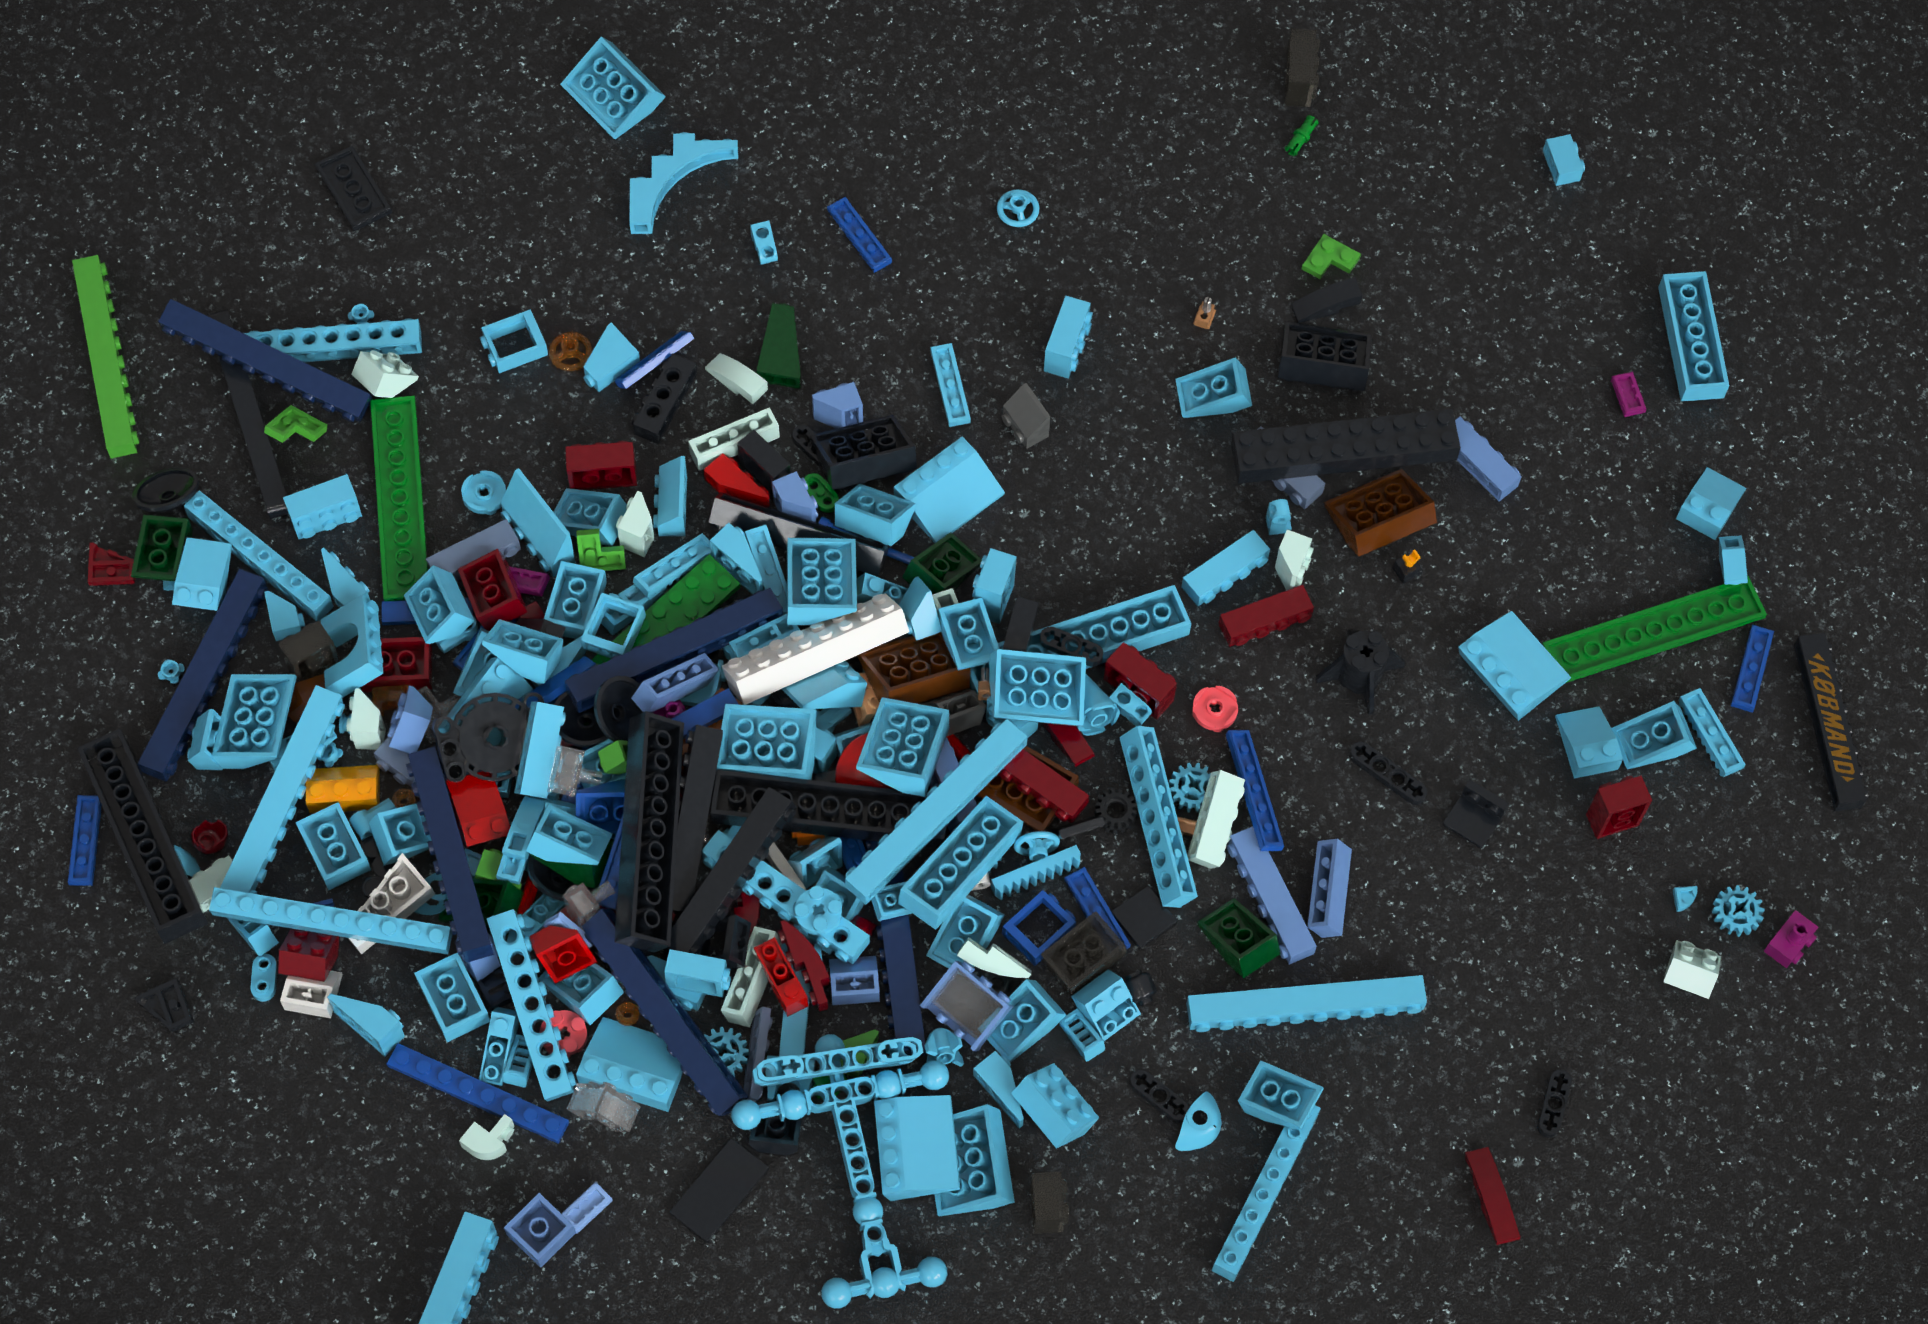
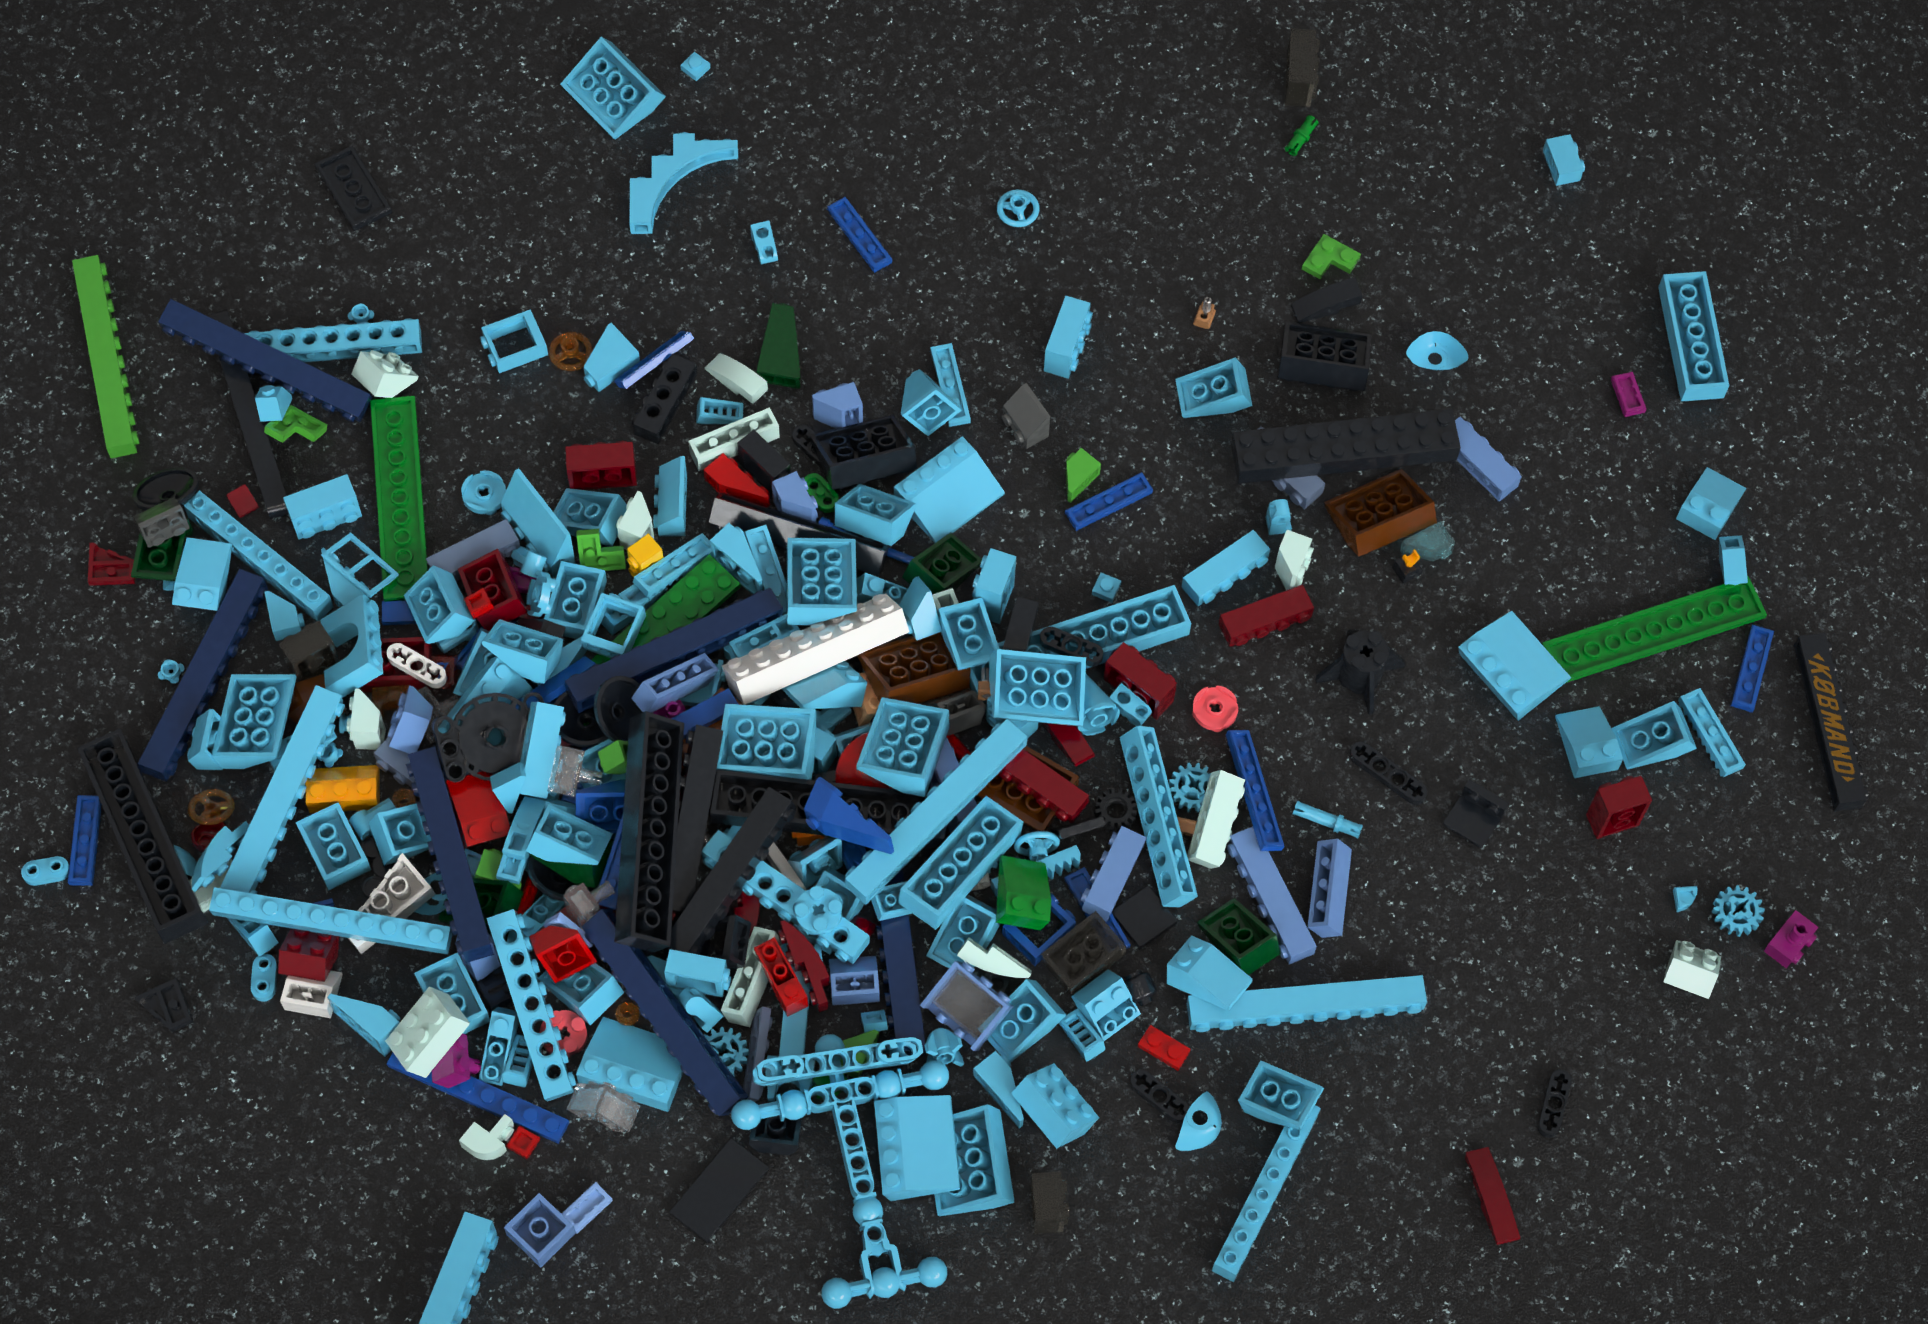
(45, 872): none -> medium azure plate
(161, 522): none -> dark grey slope
(212, 810): none -> clear orange piece
(217, 855): none -> medium azure slope
(242, 501): none -> dark red slope
(272, 403): none -> medium azure slope
(371, 556): none -> medium azure window
(412, 656): none -> white beam
(427, 1032): none -> light aqua brick
(449, 663): none -> clear red brick
(455, 1065): none -> magenta brick
(478, 603): none -> red tile
(508, 785): none -> medium azure slope
(523, 1142): none -> red tile
(528, 561): none -> medium azure piece
(539, 594): none -> medium azure plate
(643, 554): none -> yellow brick
(695, 66): none -> medium azure plate
(696, 1004): none -> medium azure leg
(711, 418): none -> medium azure slope
(835, 818): none -> blue wedge
(874, 1021): none -> medium azure plate
(926, 403): none -> medium azure slope
(1023, 893): none -> green slope
(1080, 472): none -> bright green slope
(1106, 587): none -> medium azure plate
(1109, 501): none -> blue tile
(1113, 875): none -> medium blue brick
(1164, 1047): none -> red plate
(1207, 974): none -> medium azure slope
(1327, 819): none -> medium azure pin
(1430, 543): none -> clear light blue slope
(1448, 347): none -> medium azure piece

